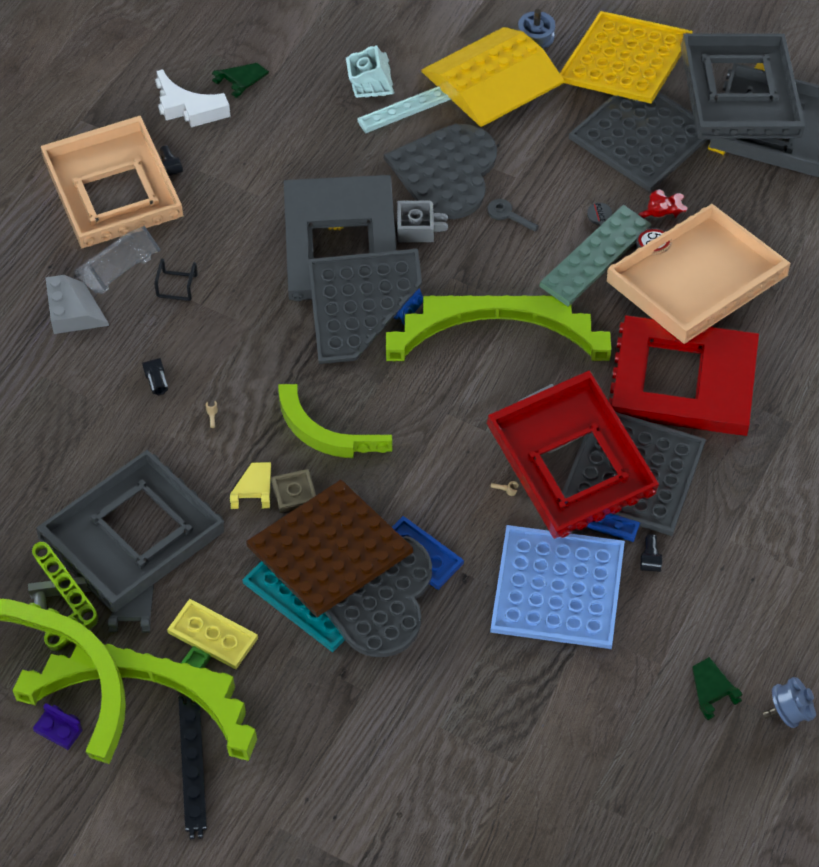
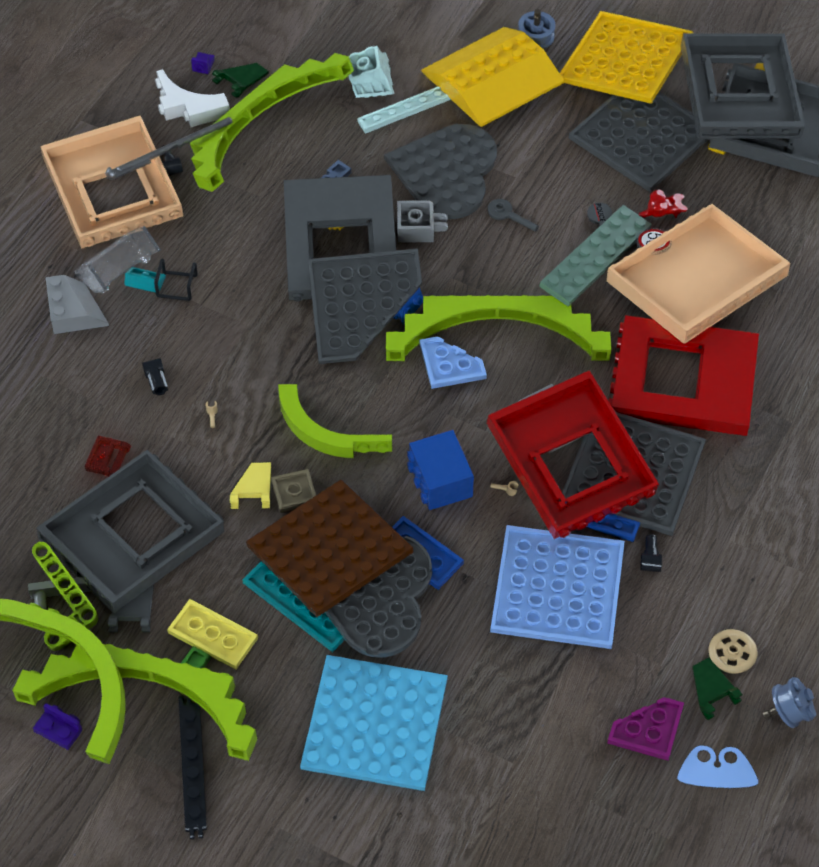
(101, 455): none -> clear red plate
(143, 279): none -> teal slope
(144, 160): none -> flat silver bar
(202, 63): none -> dark purple bracket
(283, 83): none -> lime arch
(338, 169): none -> sand blue plate
(374, 722): none -> medium azure plate
(440, 470): none -> blue container
(449, 364): none -> light blue plate
(649, 729): none -> magenta plate
(726, 776): none -> light blue piece
(734, 635): none -> tan plate

